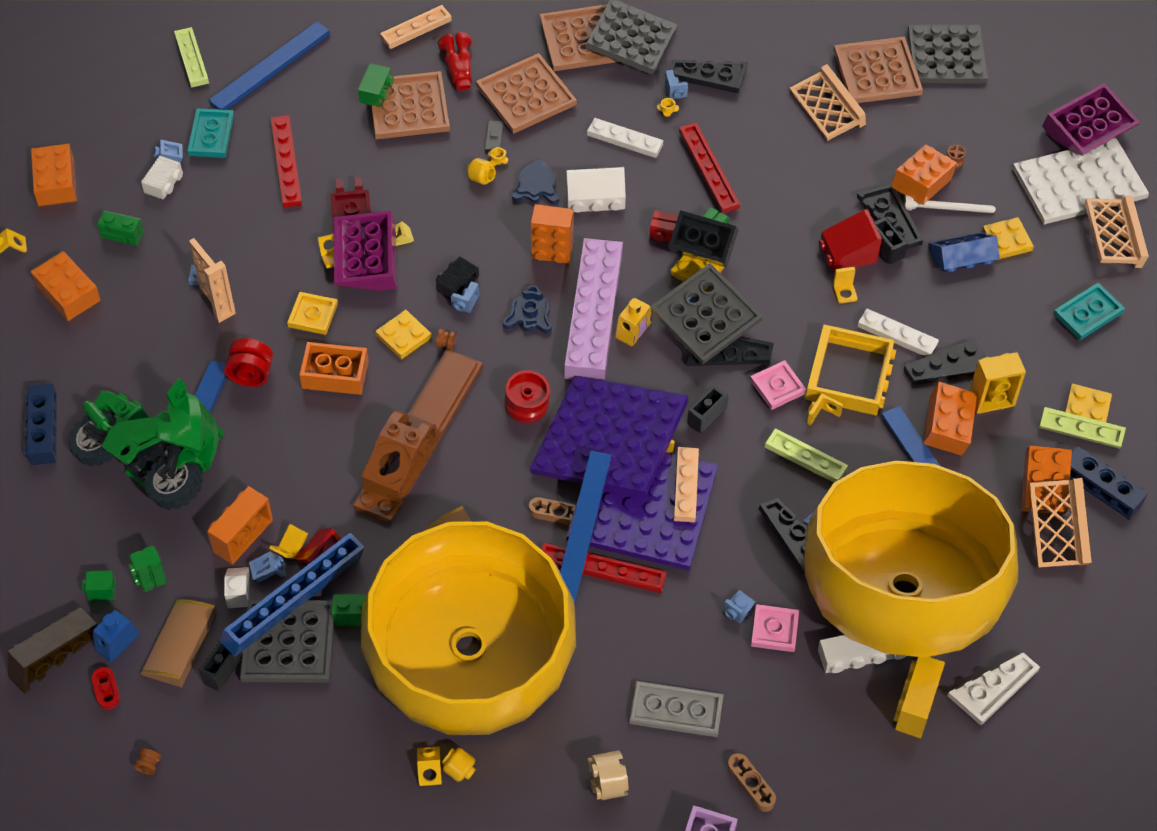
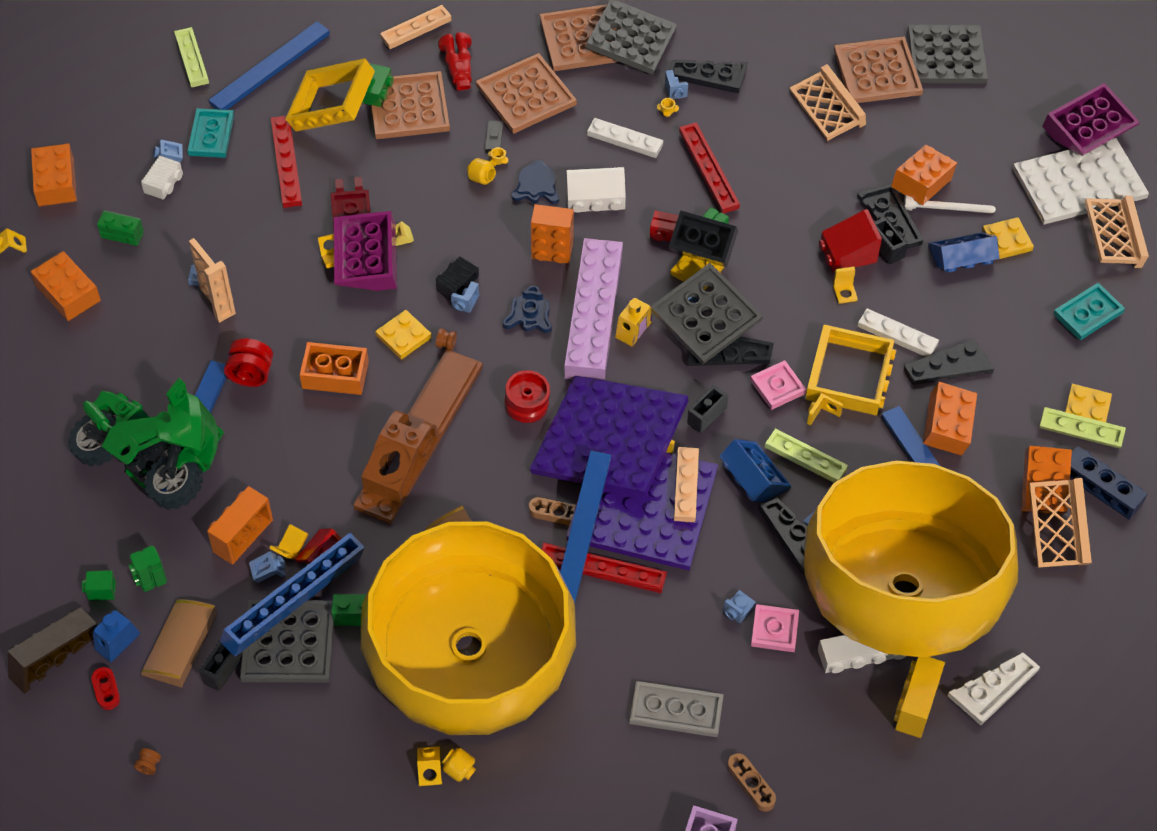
(45, 398): dark blue brick -> none
(237, 587): white slope -> none
(312, 313): yellow plate -> none
(357, 71): none -> yellow window
(609, 775): tan brick -> none
(754, 470): none -> blue slope
(957, 154): dark orange wheel -> none
(997, 382): yellow brick -> none

